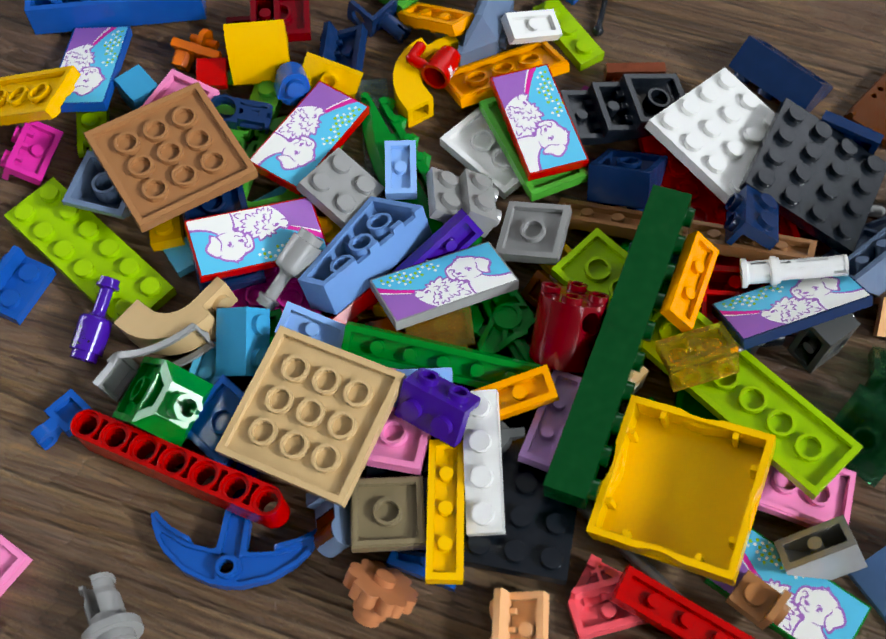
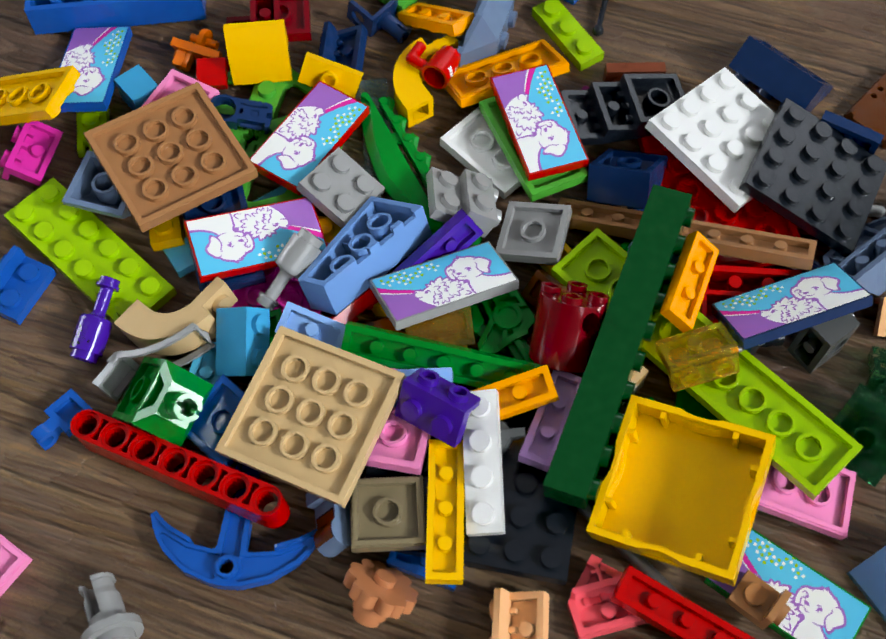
(291, 83): blue plate -> none
(400, 170): light blue plate -> none
(531, 26): white plate -> none
(753, 216): dark blue bracket -> none
(777, 270): white pin -> none
(821, 551): light grey slope -> none

